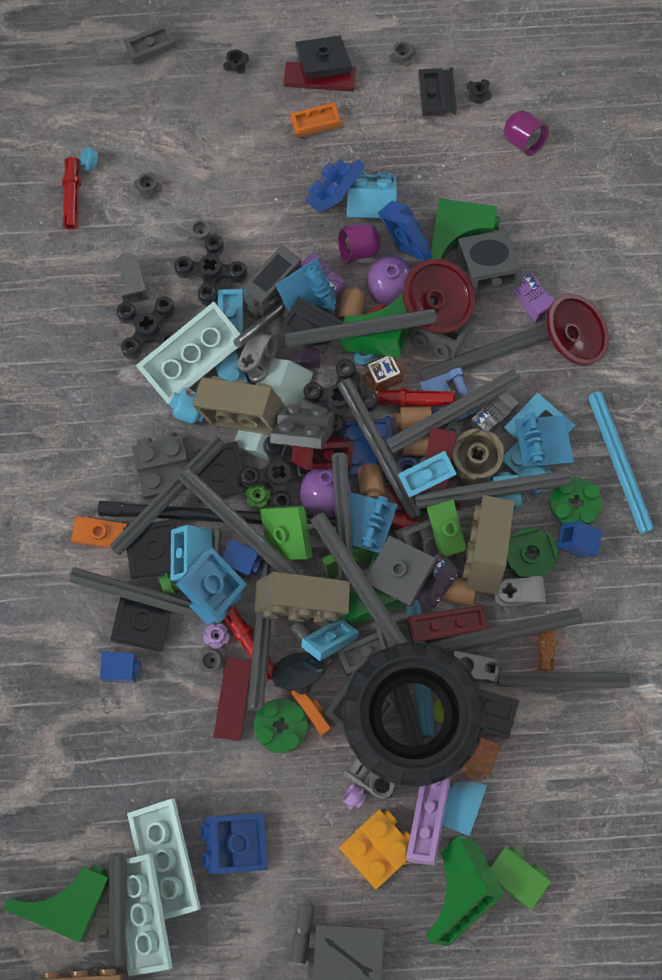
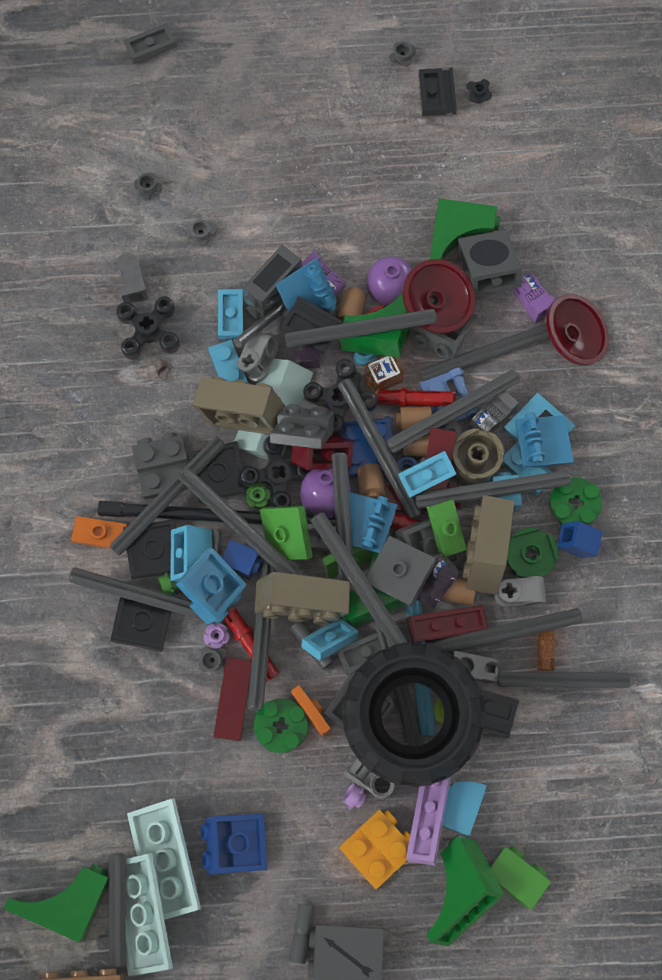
(71, 193): red pin -> none
(88, 158): medium azure plate -> none
(119, 667): blue brick -> none
(183, 406): medium azure head -> none
(190, 352): light aqua slope -> none
(210, 269): black gear -> none
(233, 56): black plate -> none
(295, 78): dark red tile -> none
(298, 672): black dish -> none
(315, 119): orange plate -> none
(323, 57): black plate -> none
(334, 184): blue plate -> none
(363, 242): magenta helmet -> none
(370, 194): medium azure slope -> none
(405, 230): blue plate -> none
(482, 760): clear orange brick -> none
(520, 128): magenta helmet -> none
(620, 462): medium azure axle -> none

